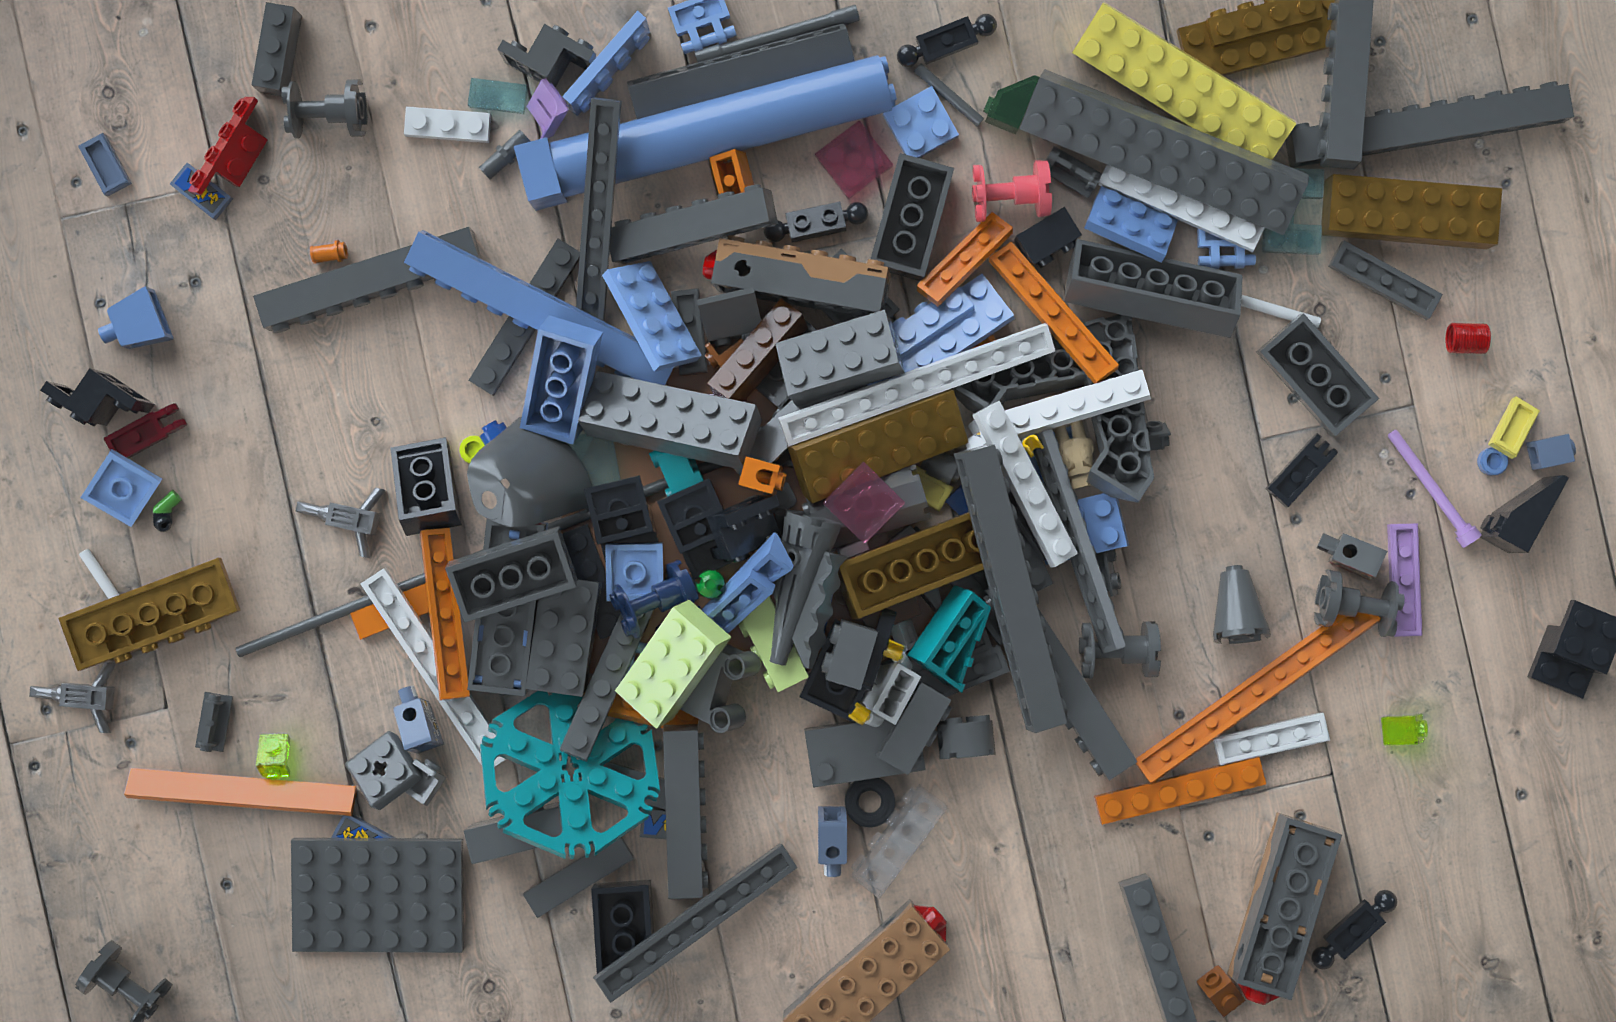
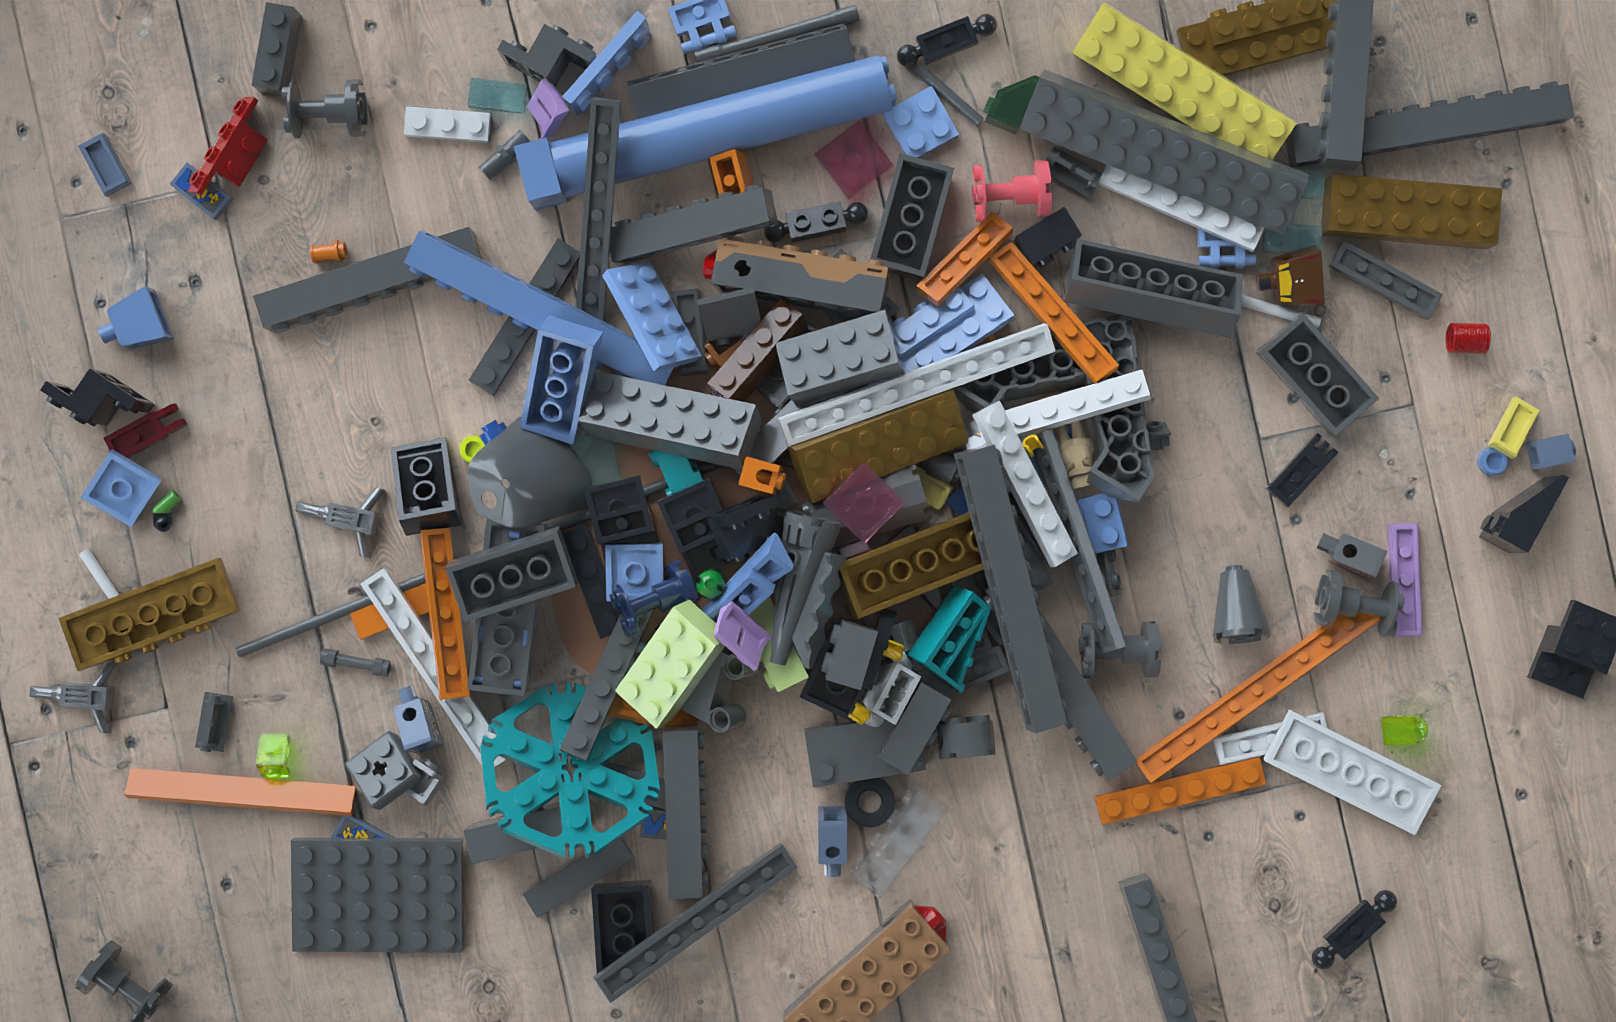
(331, 658): none -> dark grey bar
(564, 640): dark grey brick -> none
(752, 639): none -> lavender piece
(1131, 224): medium blue plate -> none
(1221, 990): dark orange bracket -> none
(1283, 908): dark grey piece -> none
(1295, 277): none -> reddish brown torso
(1352, 772): none -> white plate
(1465, 532): lavender piece -> none

